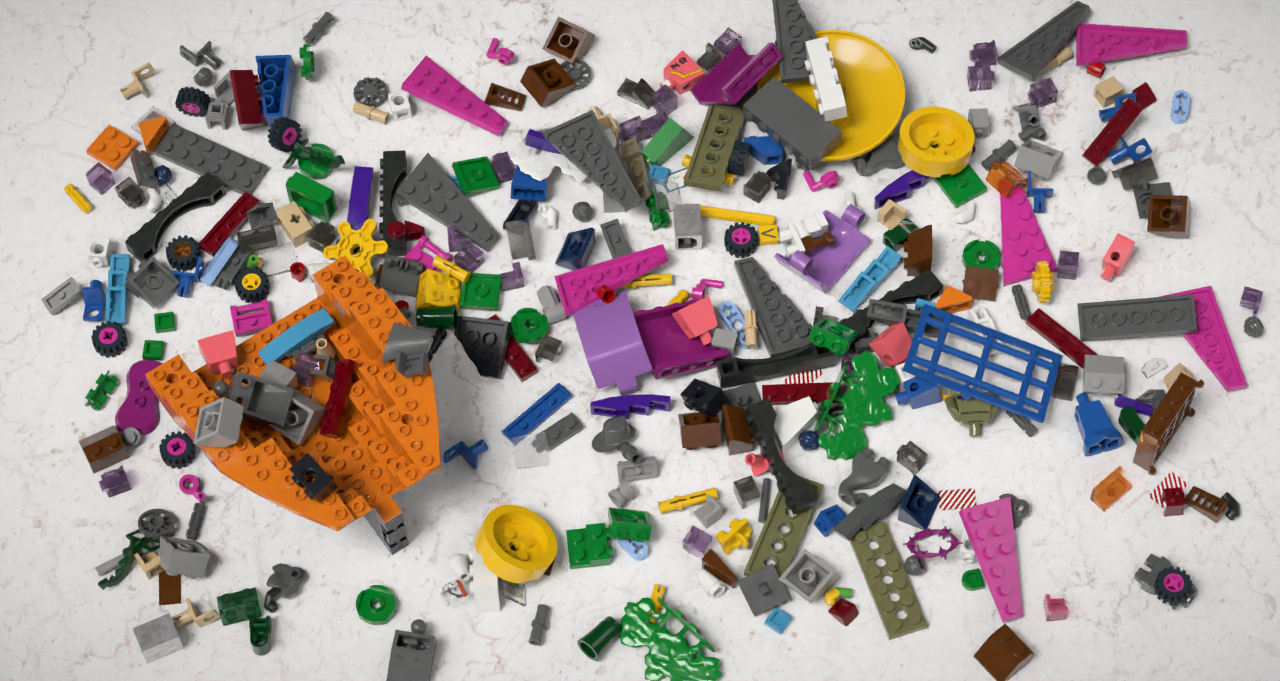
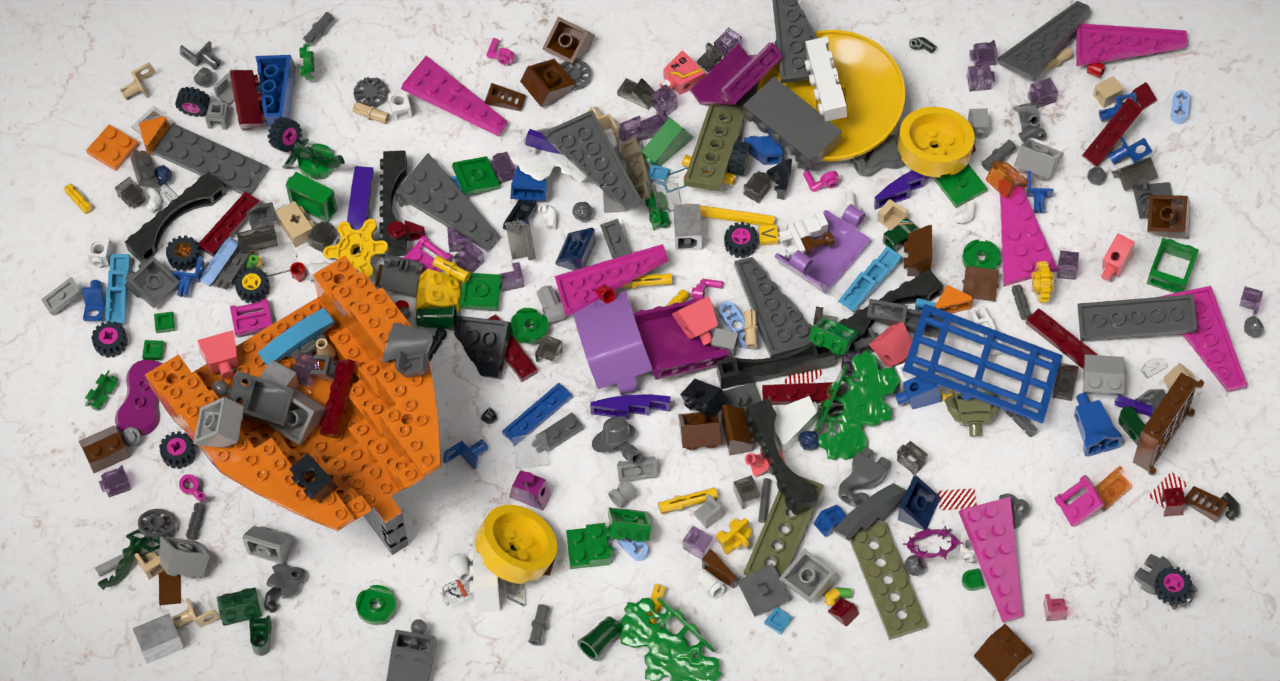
(100, 178): clear purple panel -> none
(267, 544): none -> light grey slope
(489, 416): none -> black hinge
(530, 490): none -> magenta torso
(1083, 505): none -> dark pink plate
(1167, 281): none -> green window

